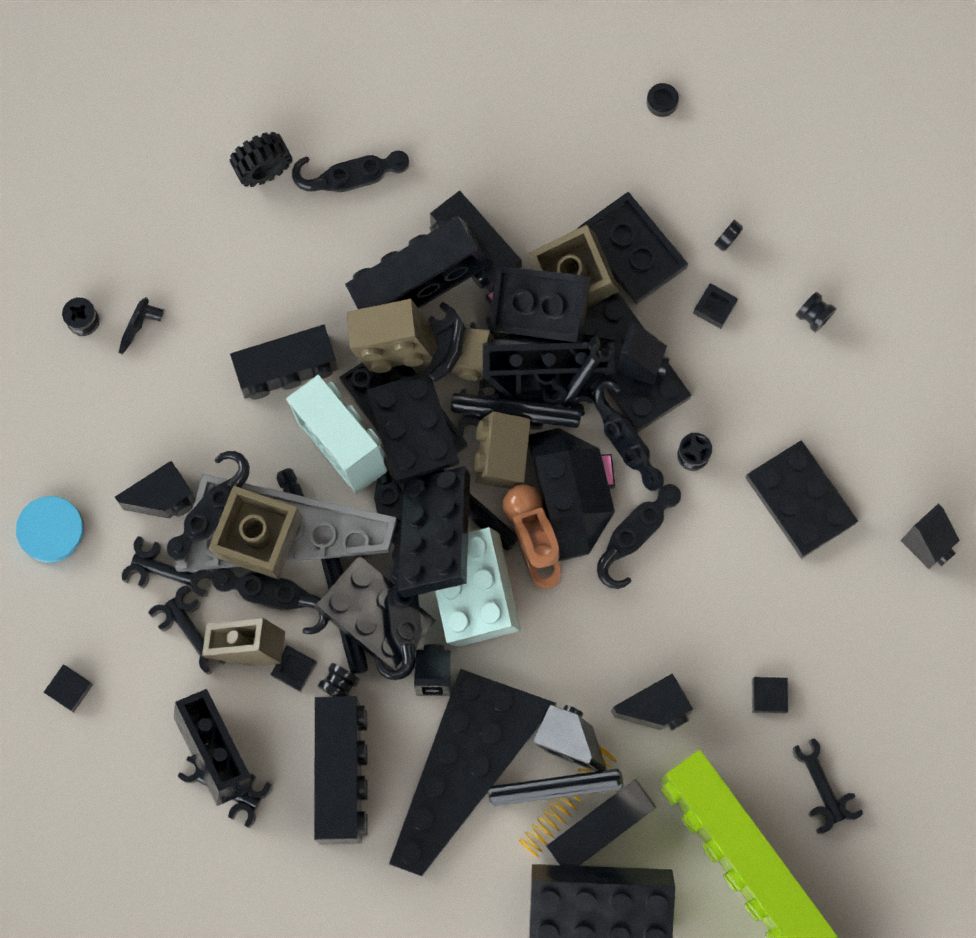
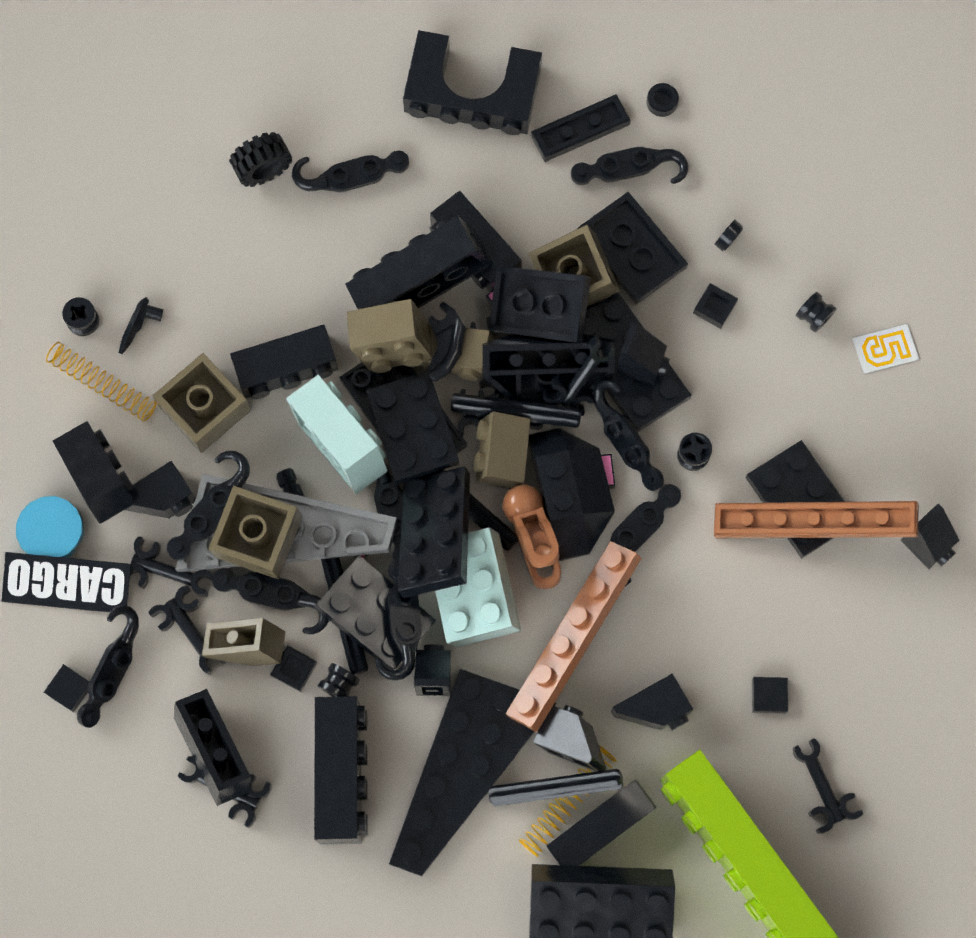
(65, 582): none -> sticker
(95, 471): none -> black brick
(110, 668): none -> black piece
(111, 392): none -> yellow piece
(202, 402): none -> dark tan brick
(504, 109): none -> black arch
(573, 636): none -> nougat plate
(580, 128): none -> black tile
(628, 164): none -> black piece
(817, 519): none -> nougat tile
(885, 348): none -> white sticker

